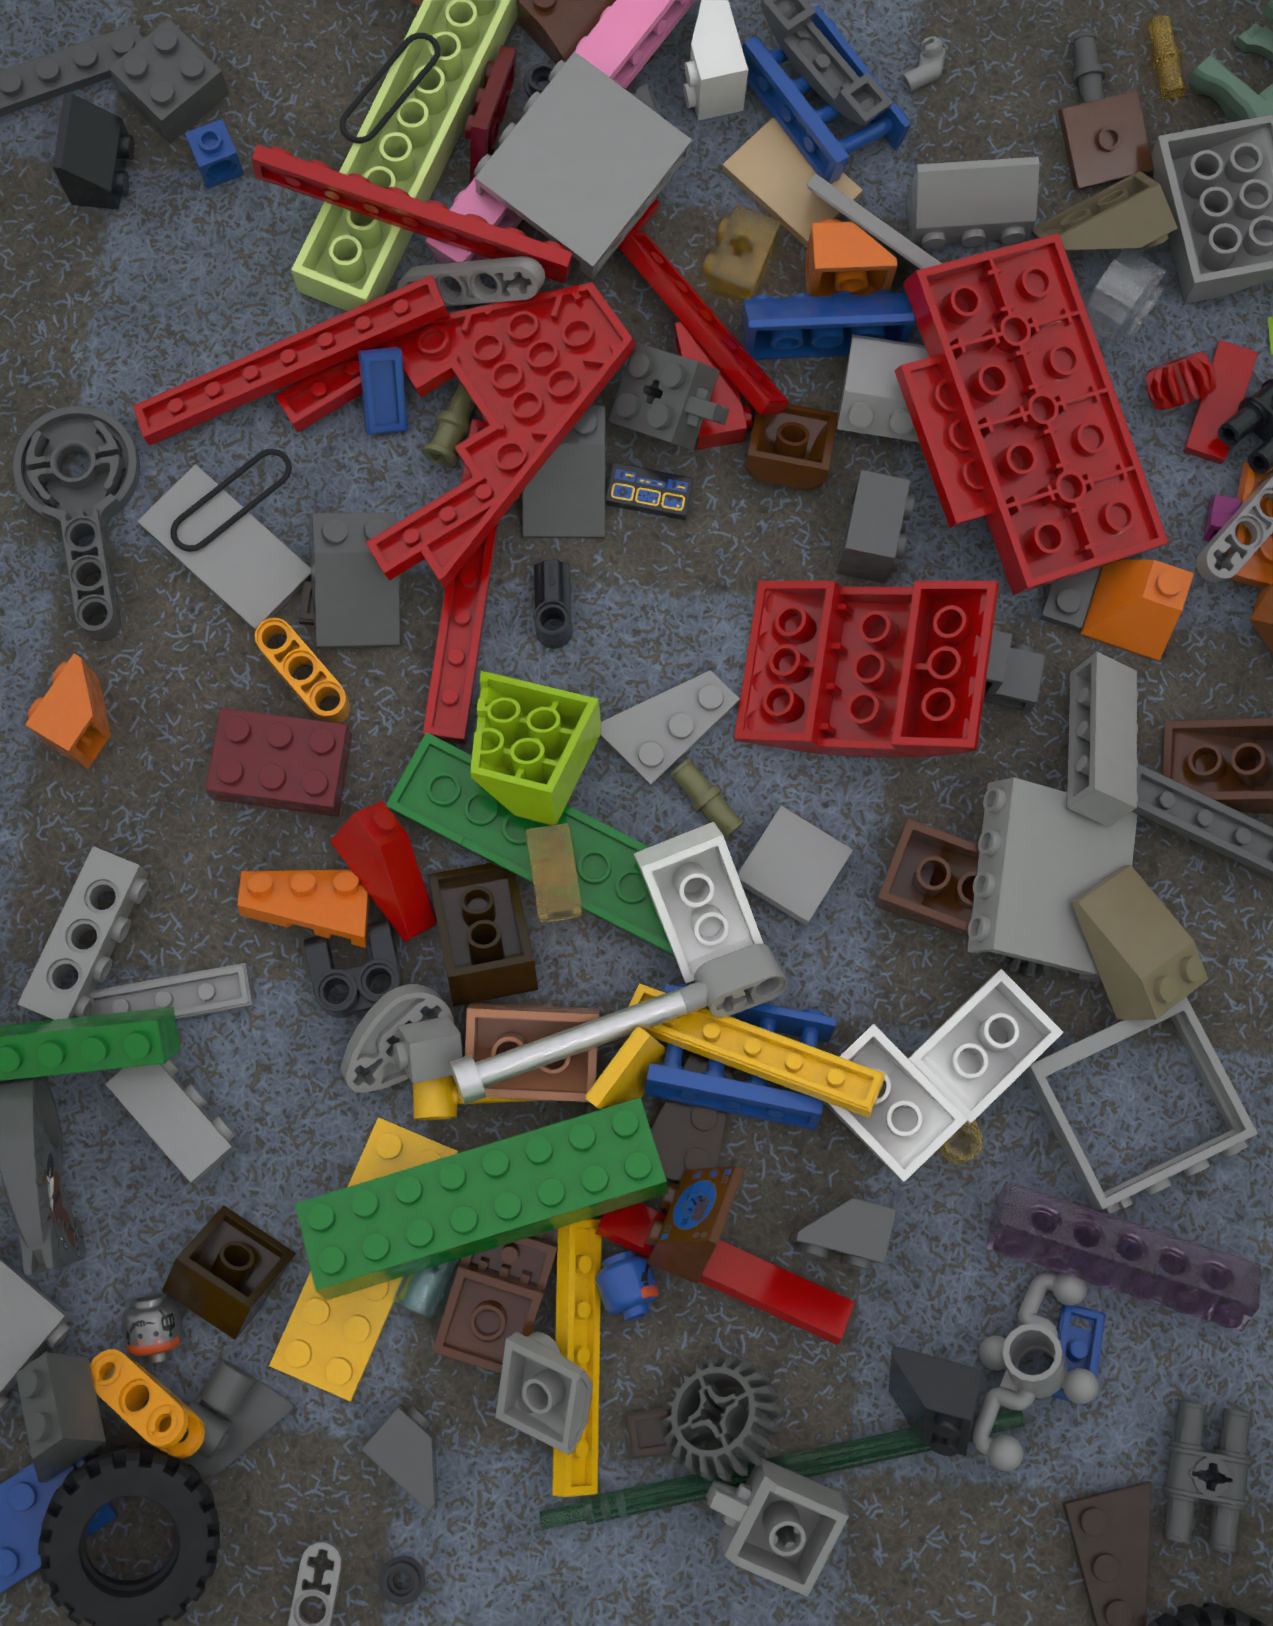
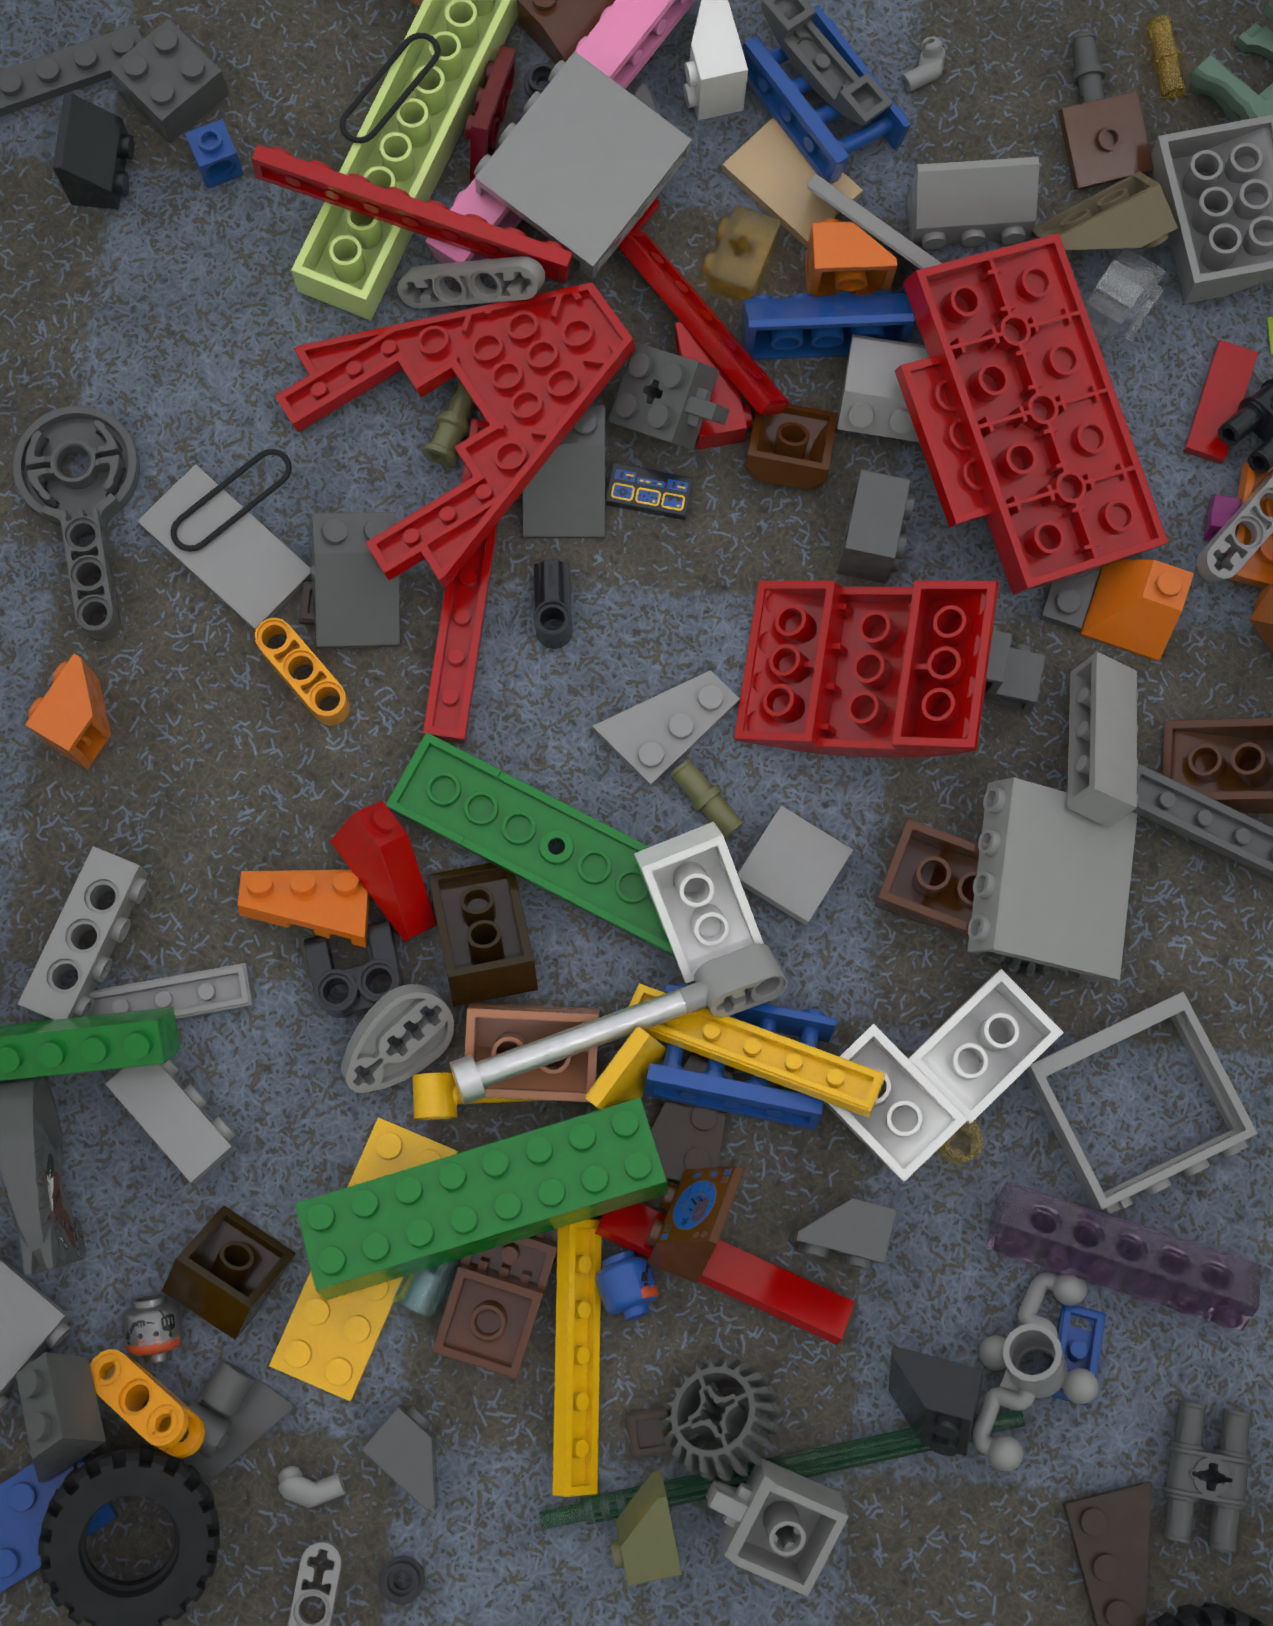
(279, 762): dark red brick -> none
(290, 360): red plate -> none
(306, 1492): none -> light grey arm
(383, 390): blue tile -> none
(427, 1048): light grey brick -> none
(532, 744): lime wedge -> none
(543, 1391): light grey slope -> none
(554, 872): clear yellow brick -> none
(646, 1536): none -> olive slope
(1137, 947): dark tan slope -> none
(1180, 381): red gear -> none

